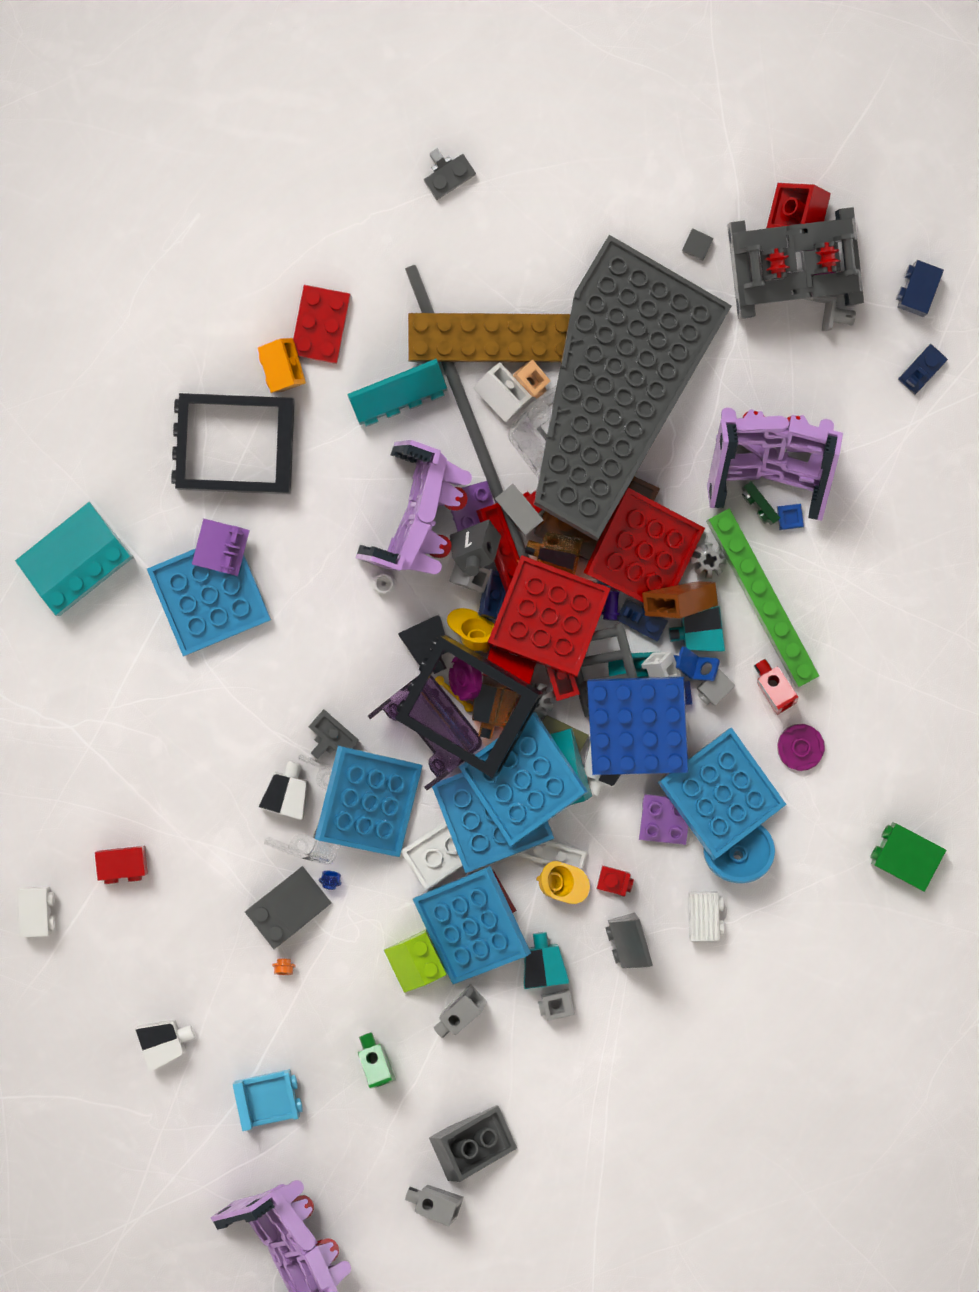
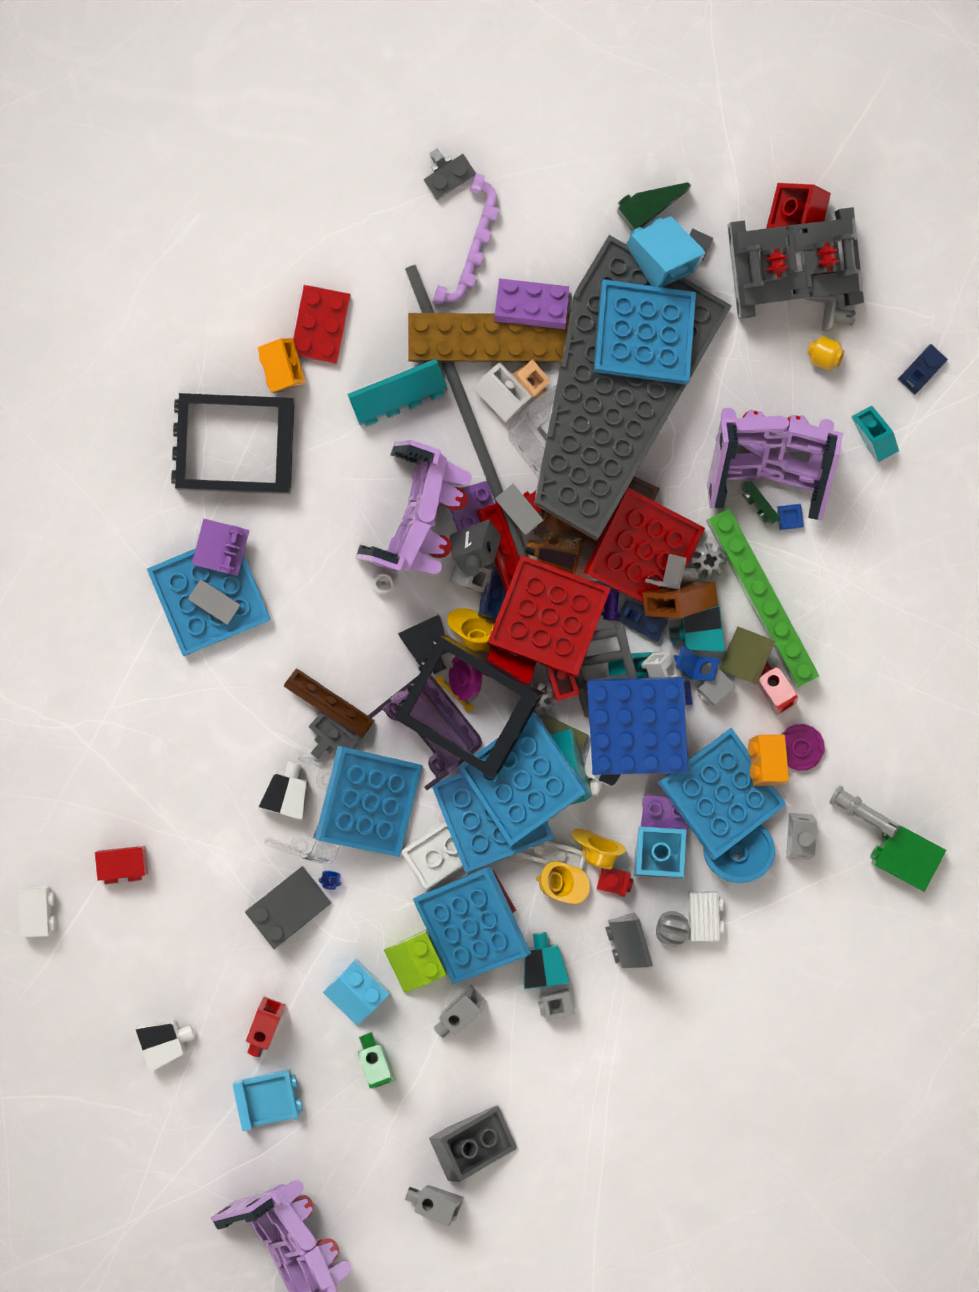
(73, 559): teal slope -> none
(214, 602): none -> light grey tile
(264, 1026): none -> red torso
(283, 967): orange plate -> none
(329, 703): none -> reddish brown tile
(356, 992): none -> medium azure slope
(474, 256): none -> lavender bar
(493, 708): torso -> none
(531, 303): none -> medium lavender plate
(597, 849): none -> yellow piece
(644, 332): none -> dark azure plate
(646, 205): none -> dark green slope
(660, 852): none -> medium azure slope
(664, 252): none -> medium azure slope
(672, 928): none -> light grey piece
(675, 573): none -> light grey bracket
(747, 655): none -> olive tile
(768, 760): none -> light orange brick
(801, 836): none -> light grey torso
(826, 353): none -> yellow head
(854, 806): none -> light grey pin
(875, 433): none -> teal slope
(919, 288): dark blue brick -> none

